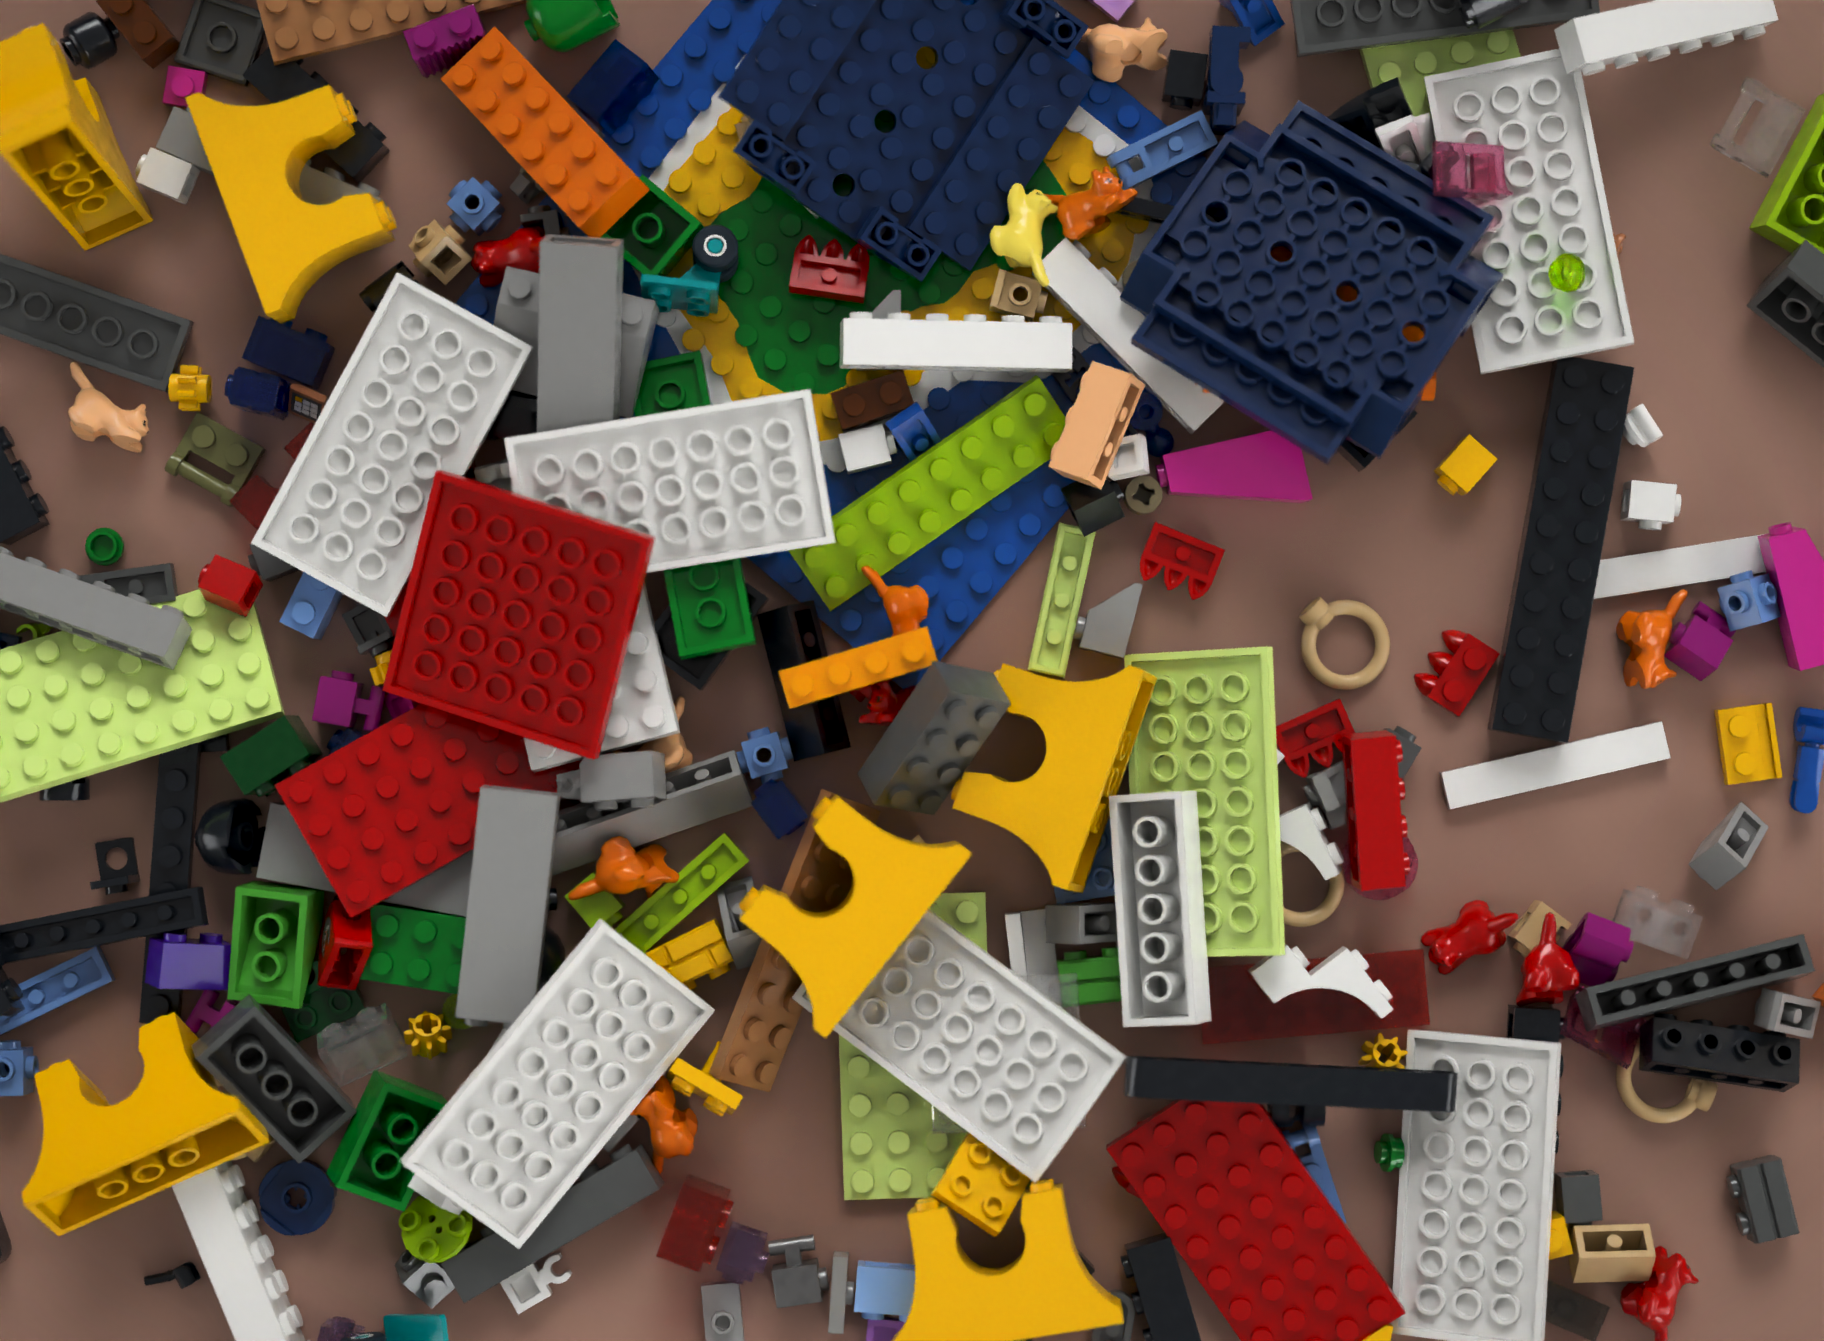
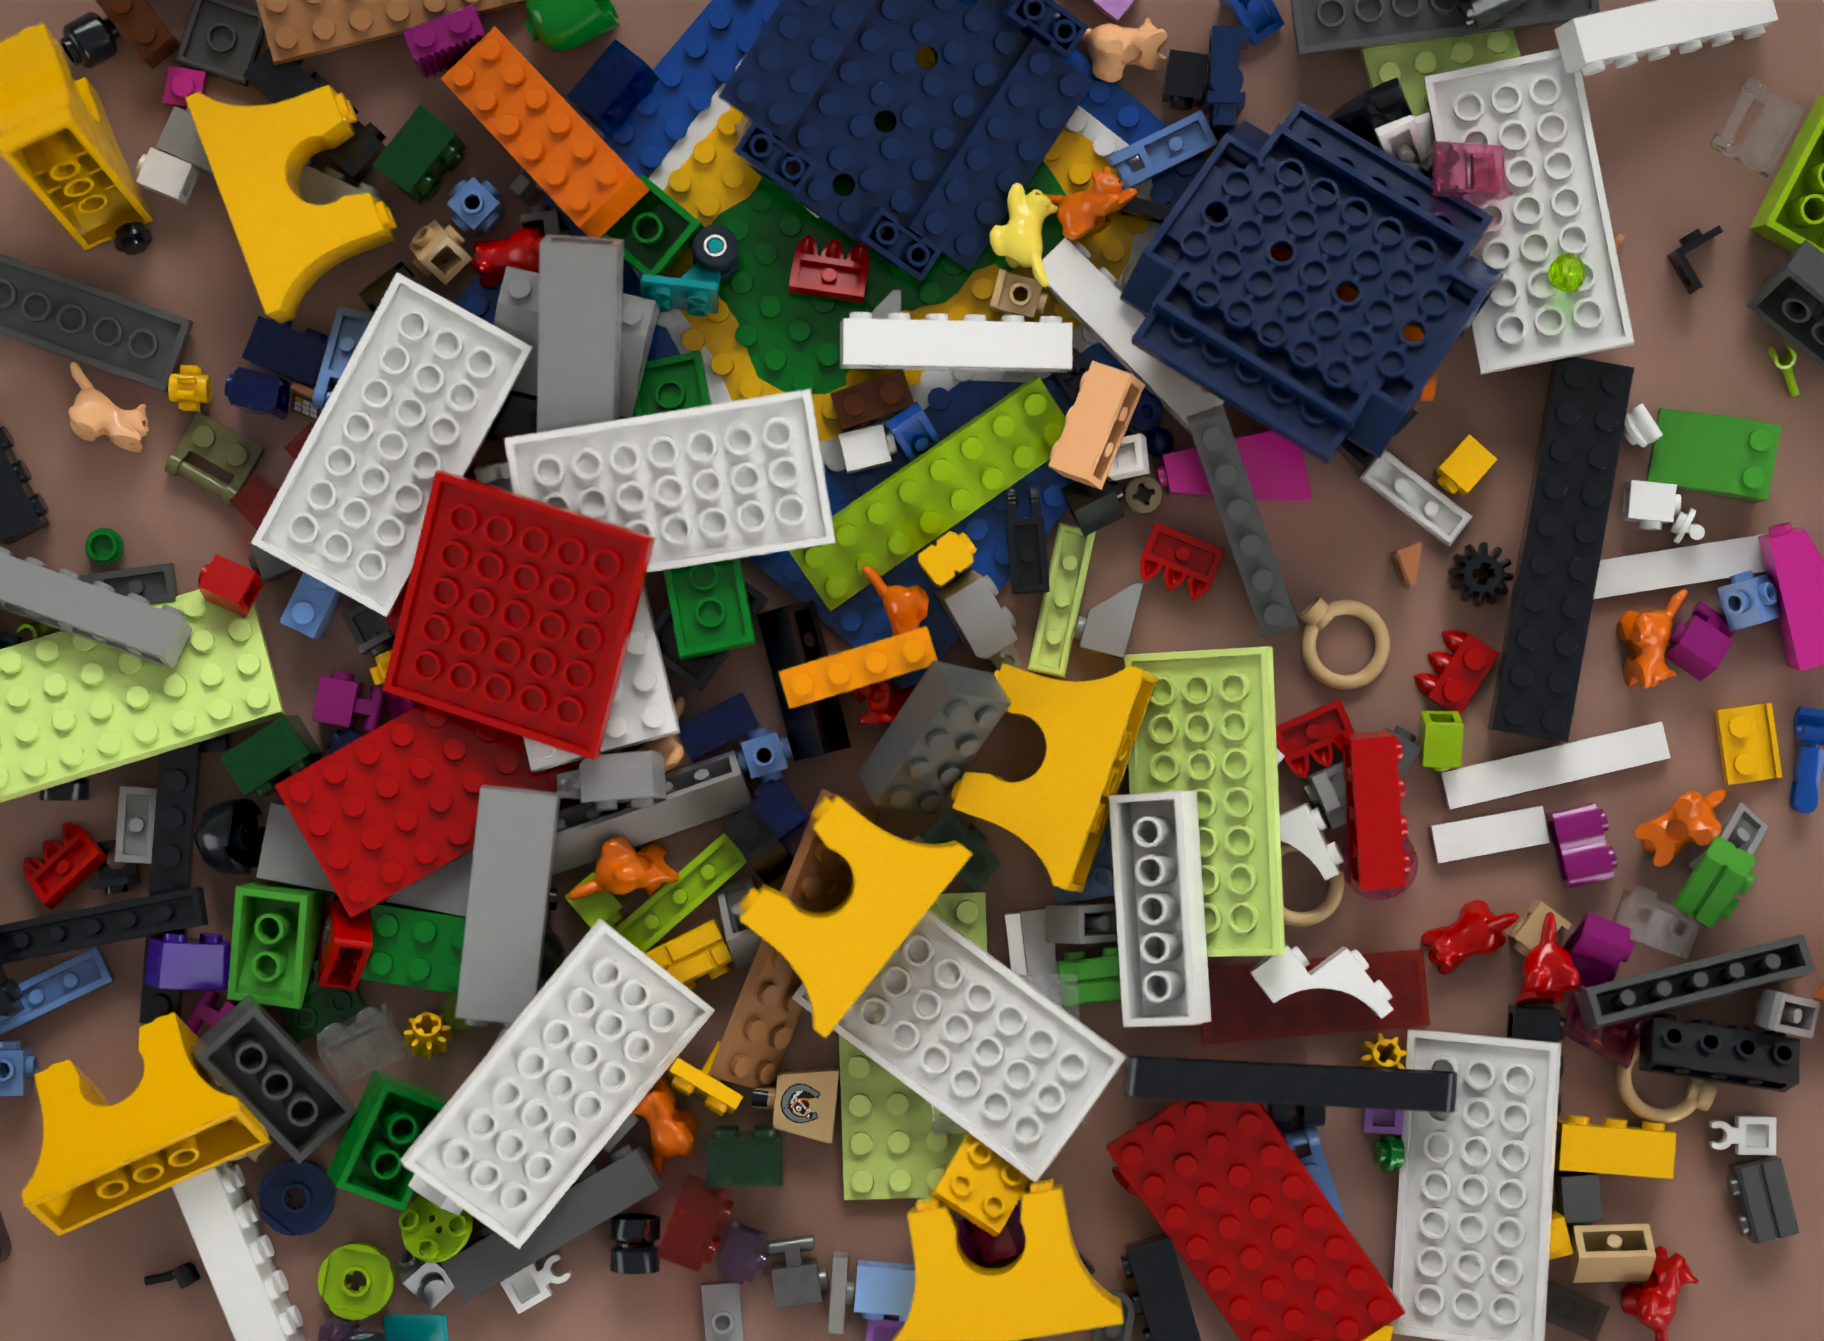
(64, 864): none -> red plate
(132, 238): none -> black plate
(135, 824): none -> light grey plate
(344, 337): none -> medium blue plate
(345, 1261): none -> lime plate
(420, 156): none -> dark green brick
(635, 1257): none -> black wheel
(718, 726): none -> clear blue brick
(745, 1157): none -> clear green brick
(759, 845): none -> black brick
(802, 1102): none -> tan torso
(949, 557): none -> yellow brick
(979, 618): none -> light grey hinge
(980, 863): none -> clear green brick
(1006, 1244): none -> magenta brick
(1027, 546): none -> black hinge
(1242, 520): none -> dark grey brick
(1382, 1121): none -> medium lavender plate
(1407, 563): none -> nougat slope
(1416, 498): none -> white tile
(1440, 739): none -> lime brick
(1486, 587): none -> black gear
(1489, 834): none -> white tile
(1581, 844): none -> magenta brick
(1615, 1147): none -> yellow brick
(1680, 261): none -> black bracket
(1683, 524): none -> white plate
(1686, 822): none -> orange animal
(1714, 454): none -> bright green slope
(1715, 882): none -> bright green brick
(1750, 1134): none -> white plate
(1785, 364): none -> lime hand

